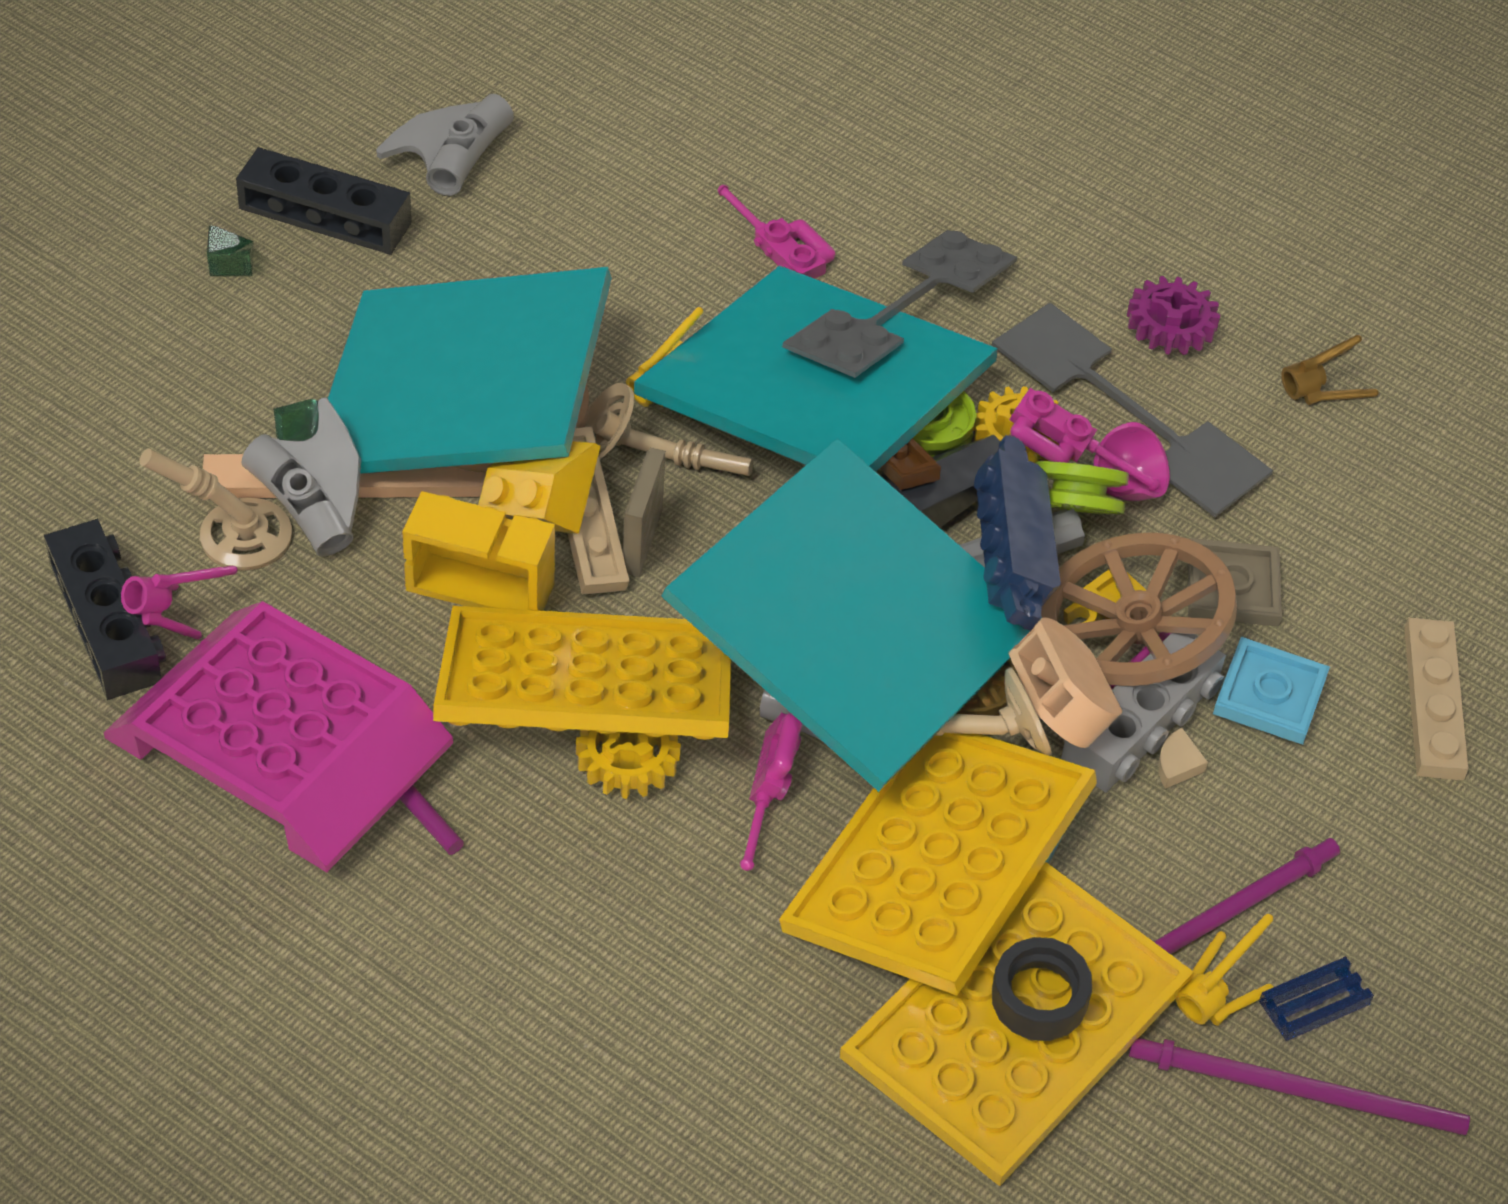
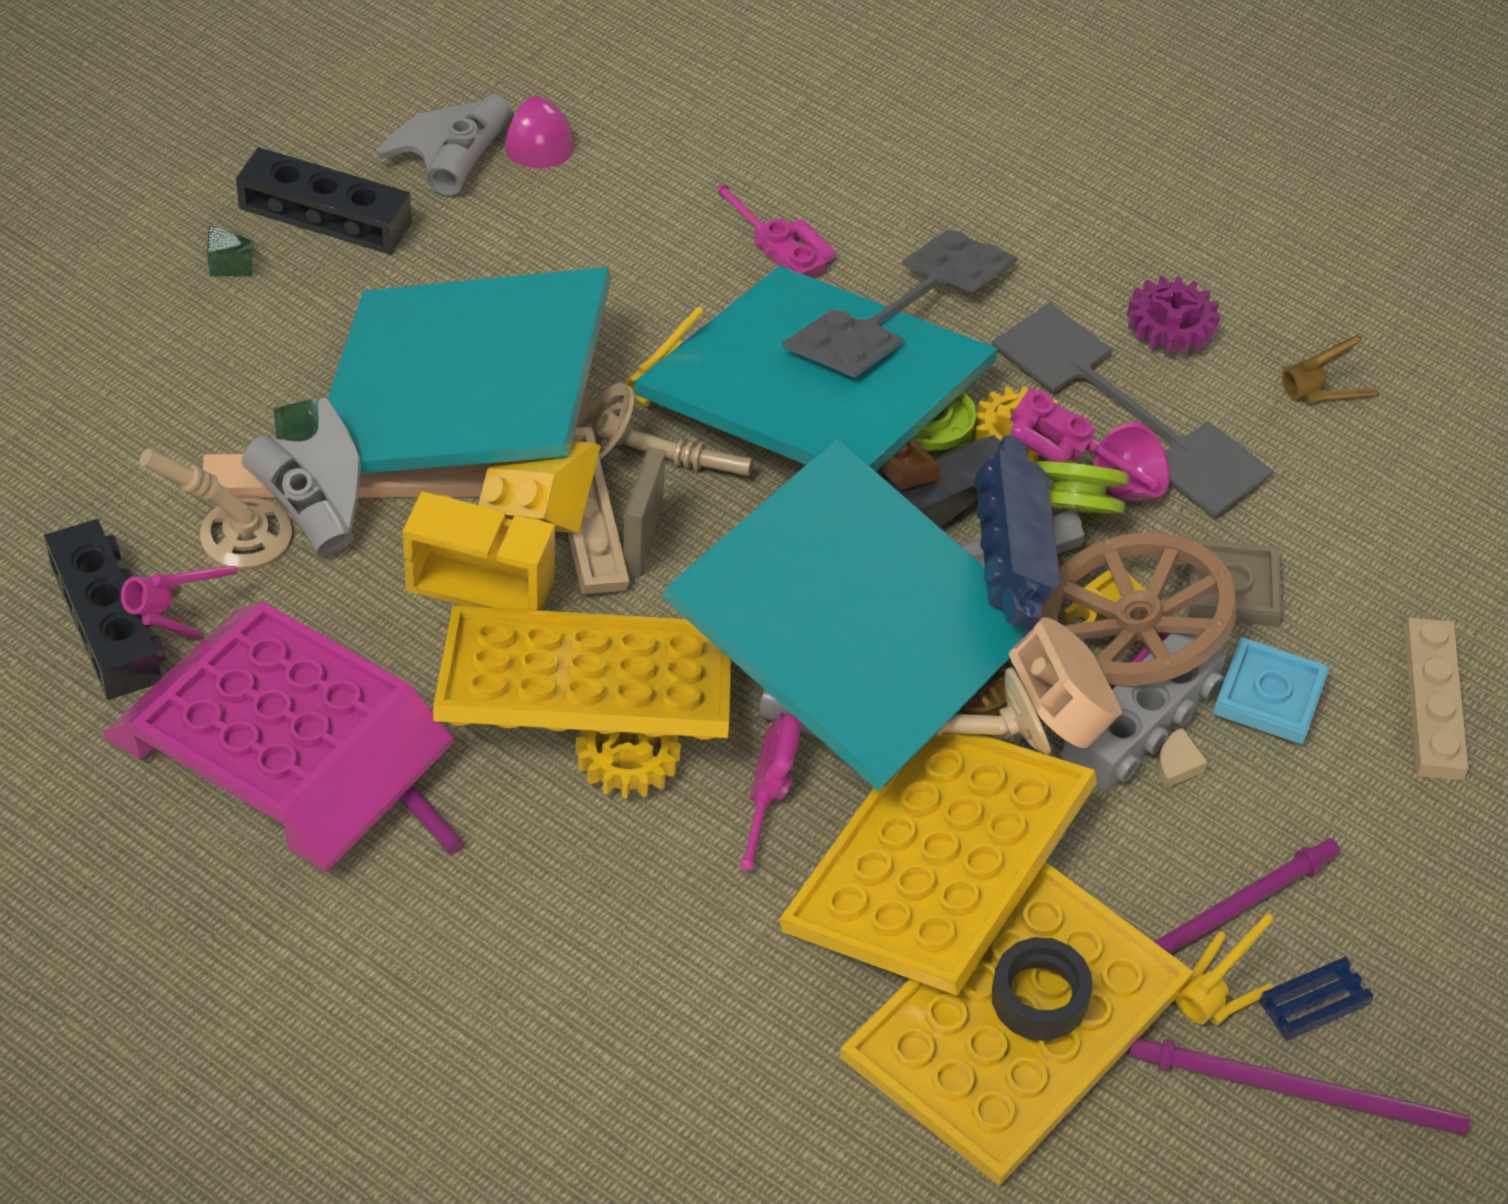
(539, 135): none -> dark pink helmet

